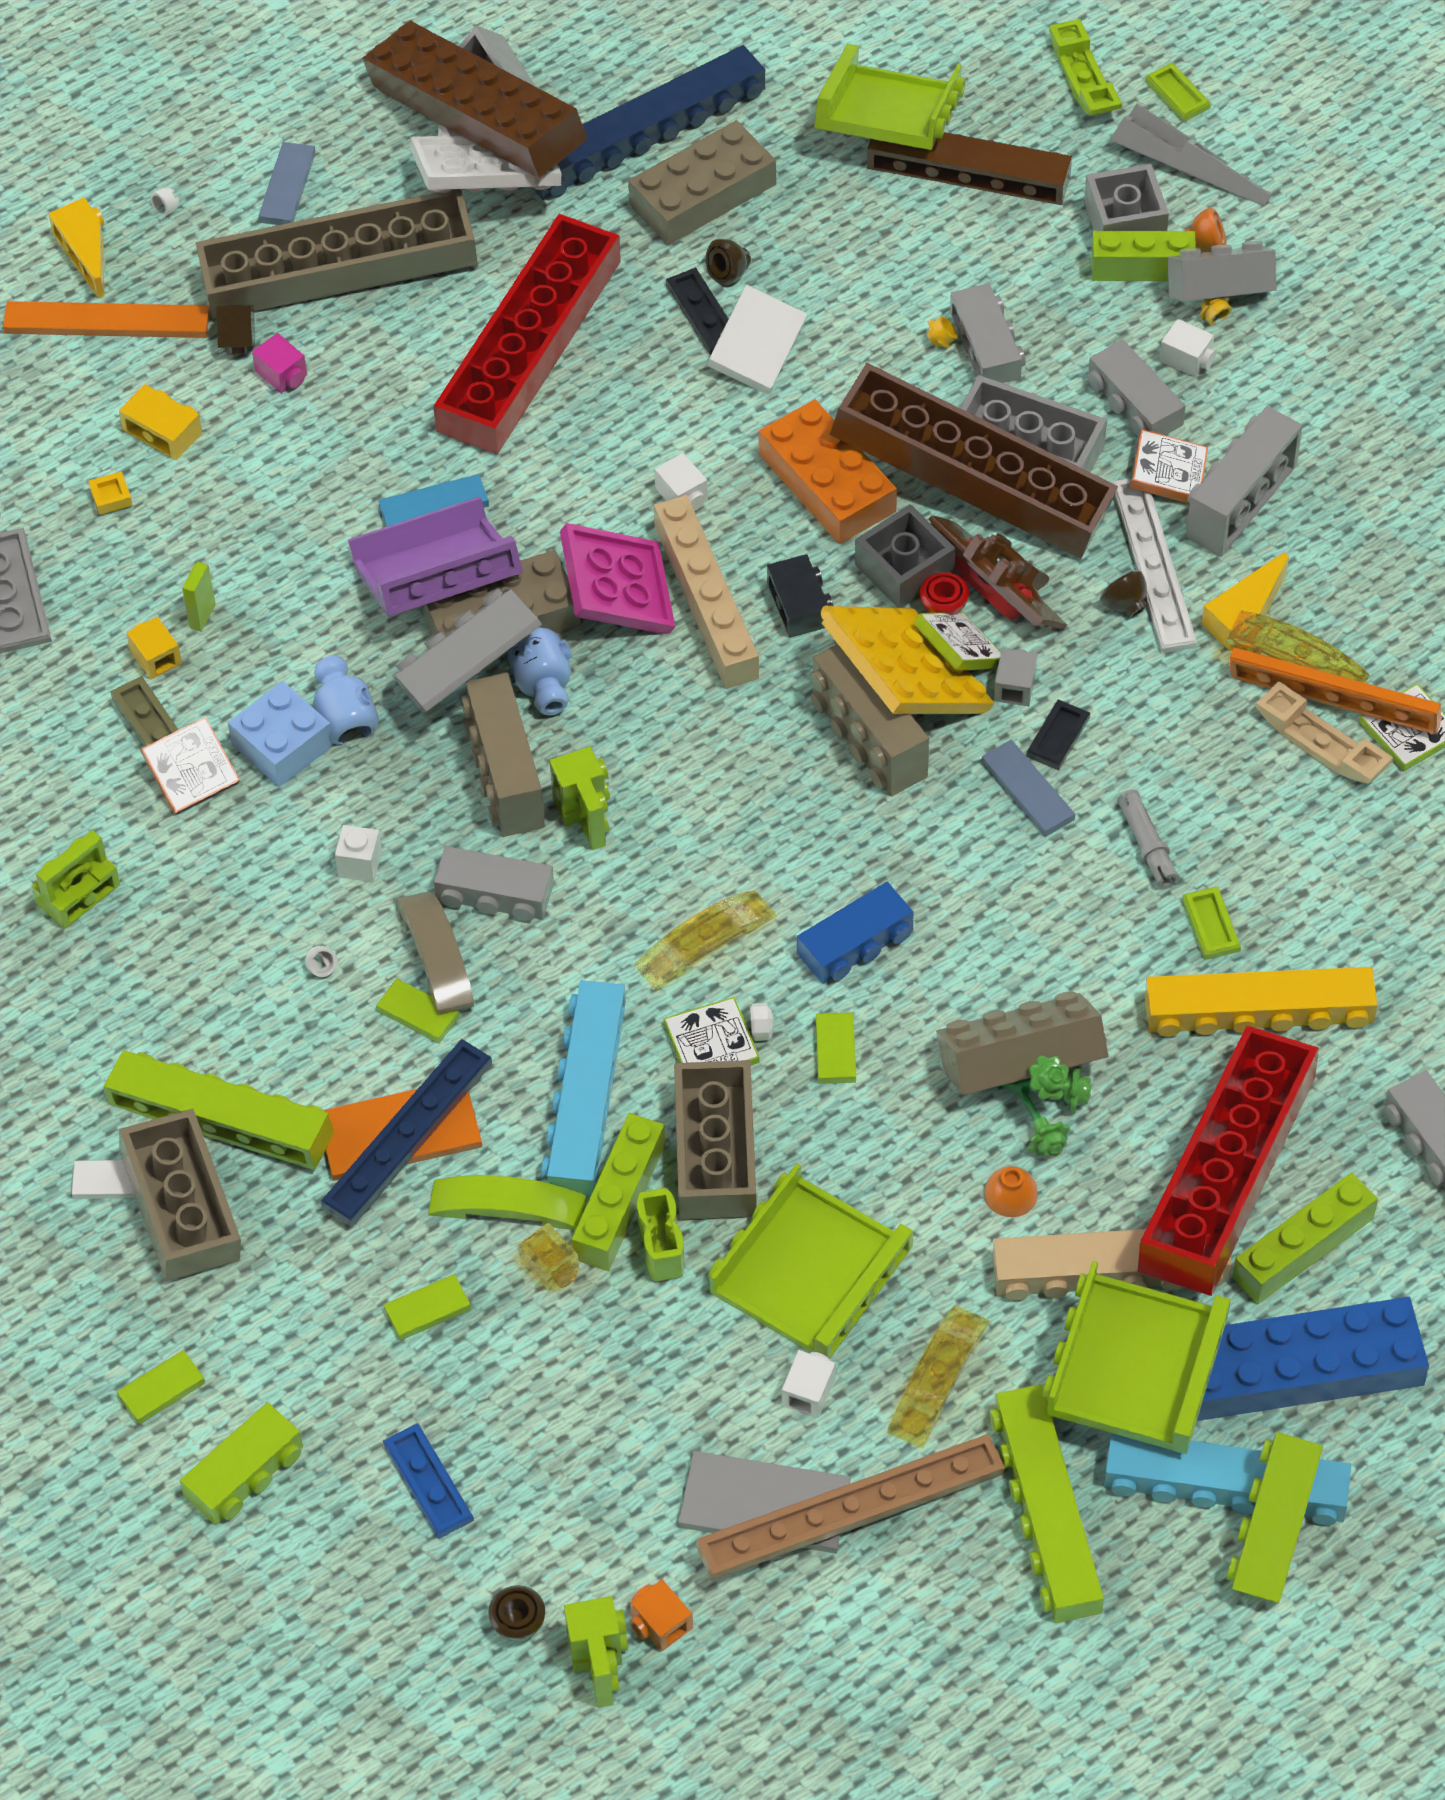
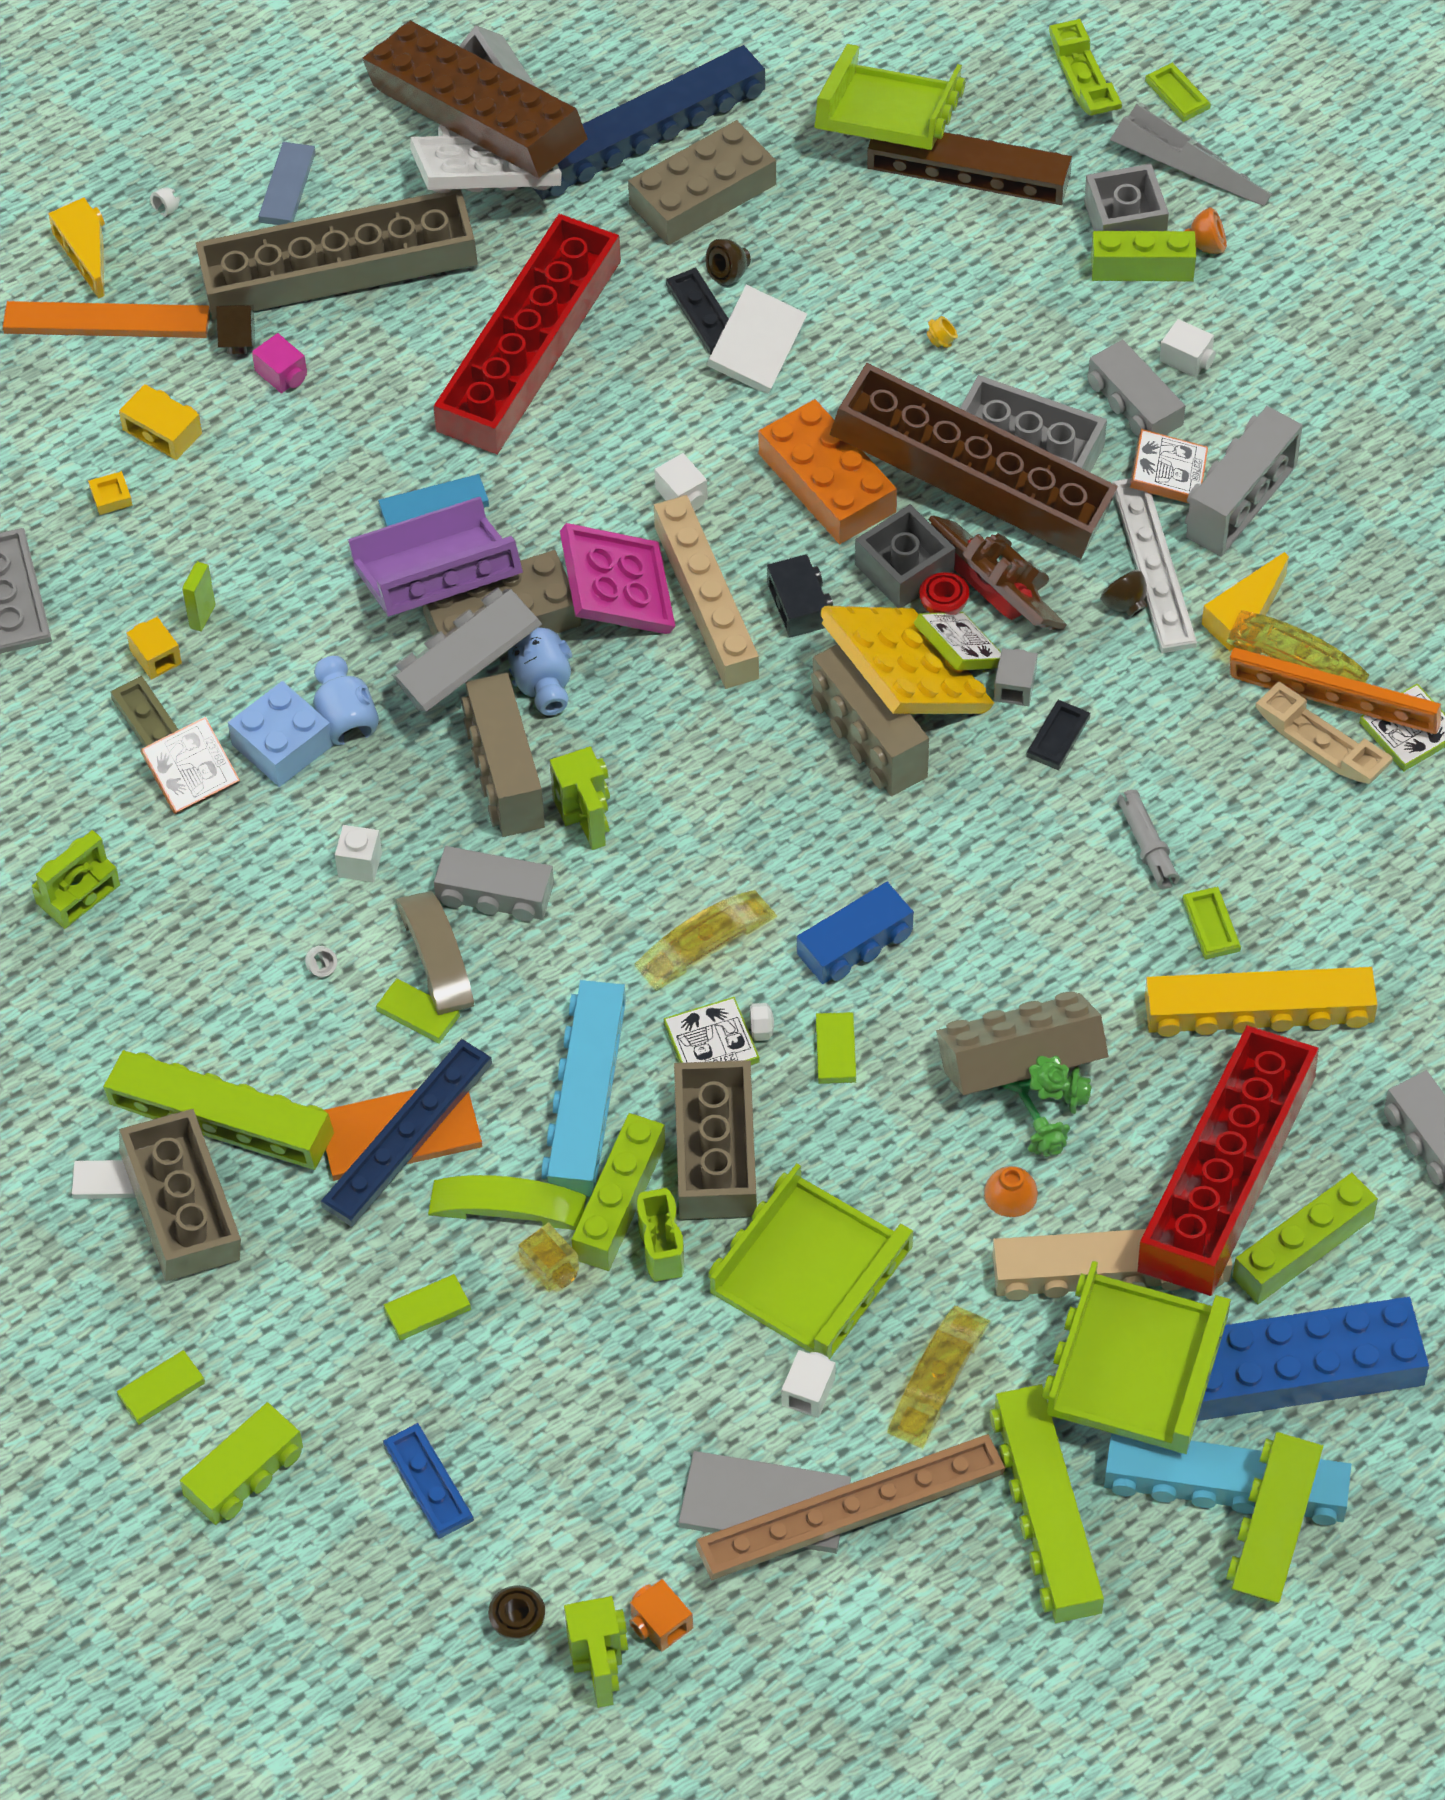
(986, 333): light grey brick -> none
(1028, 788): sand blue tile -> none
(1215, 307): yellow plate -> none
(1222, 271): light grey brick -> none

